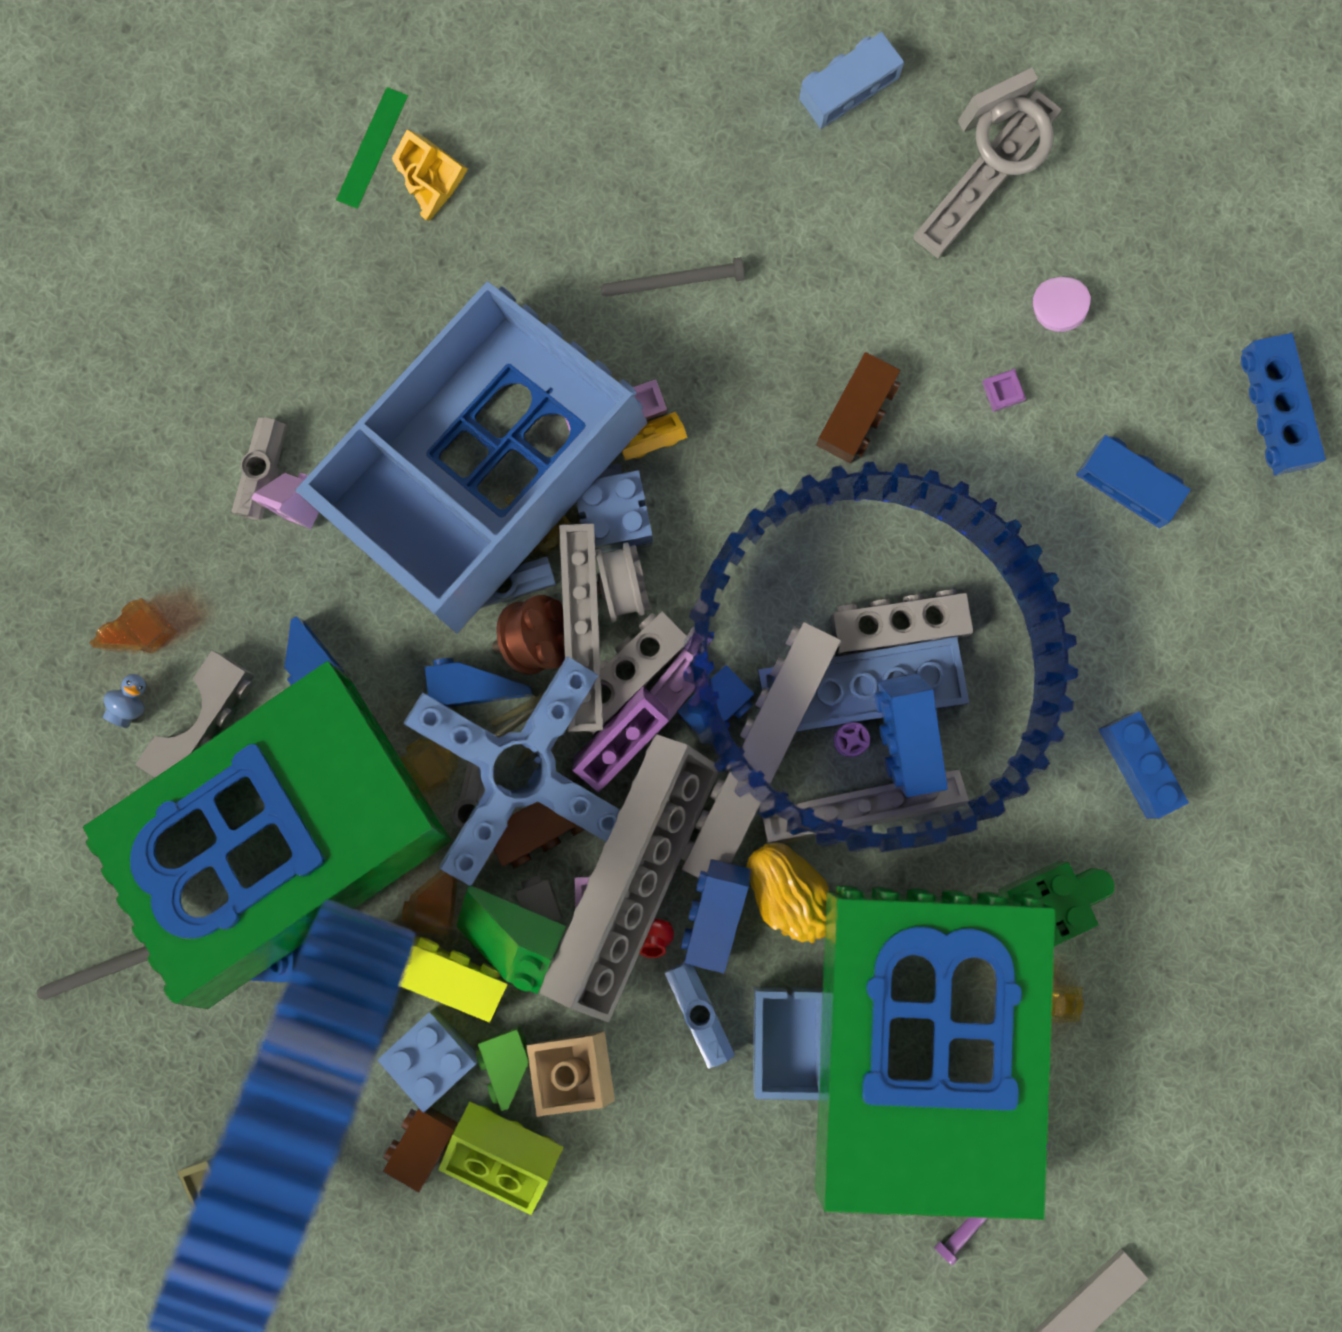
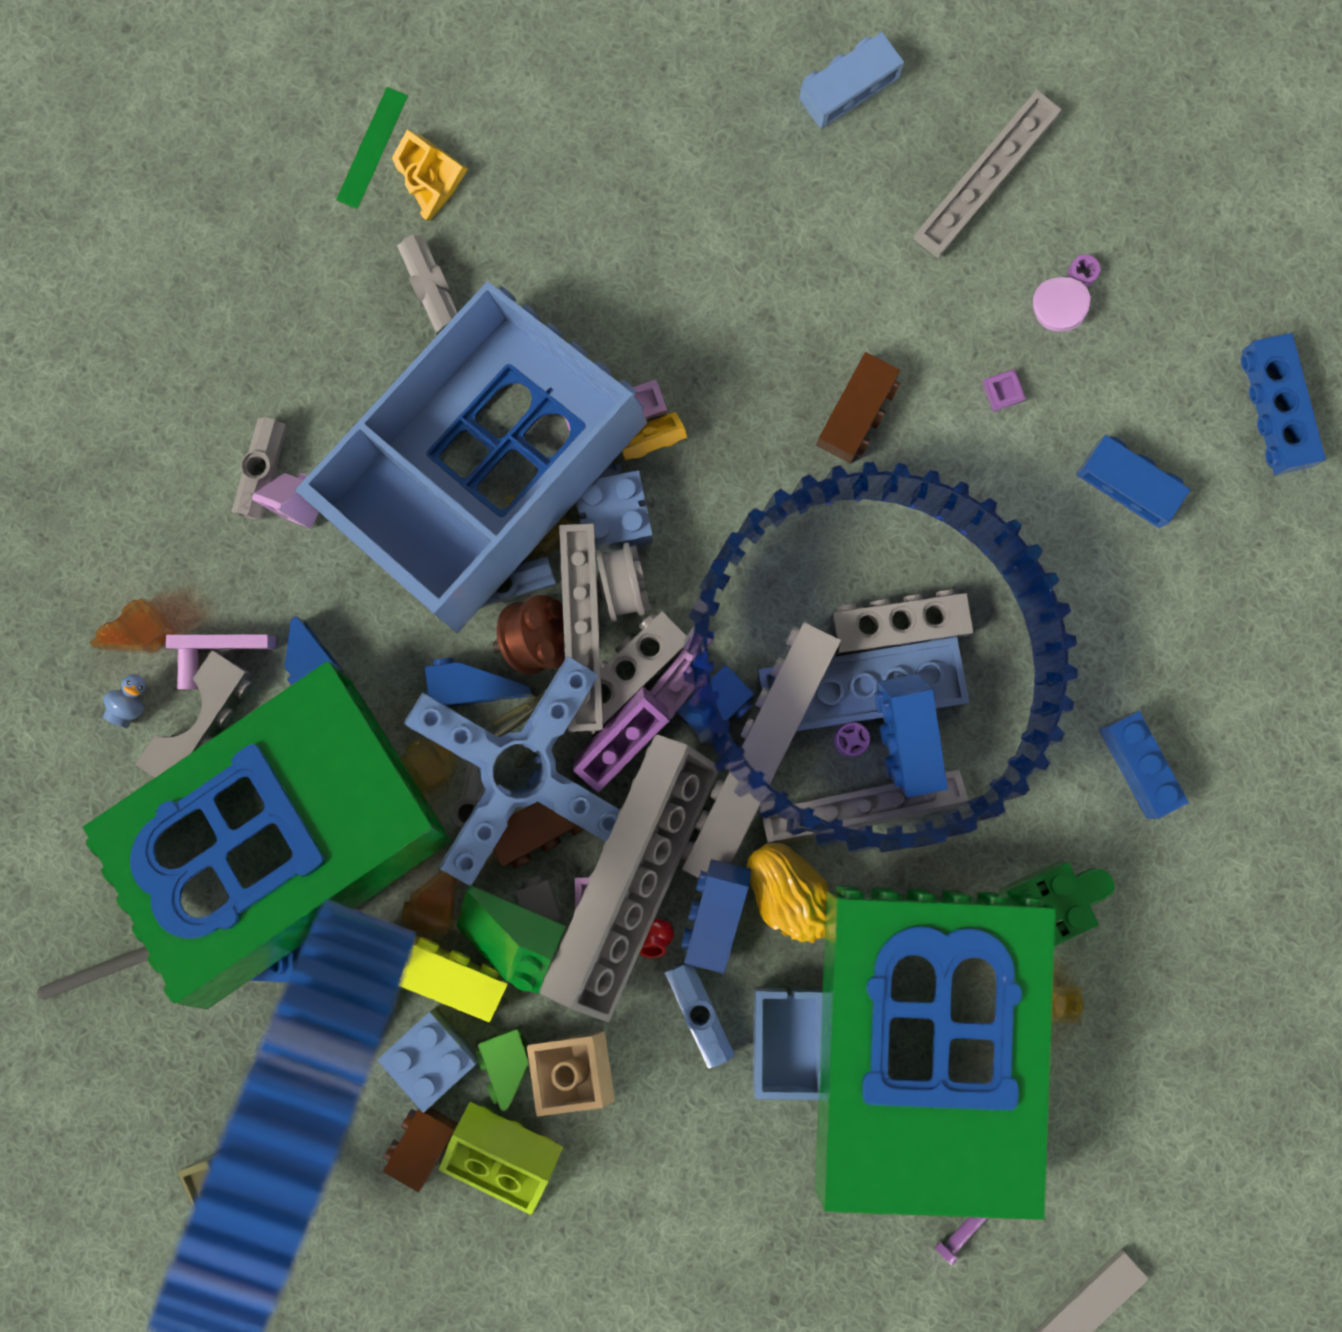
(189, 646): none -> lavender piece
(428, 281): none -> light grey piece
(674, 279): dark grey bar -> none
(998, 105): light grey tile -> none
(1087, 262): none -> medium lavender bush

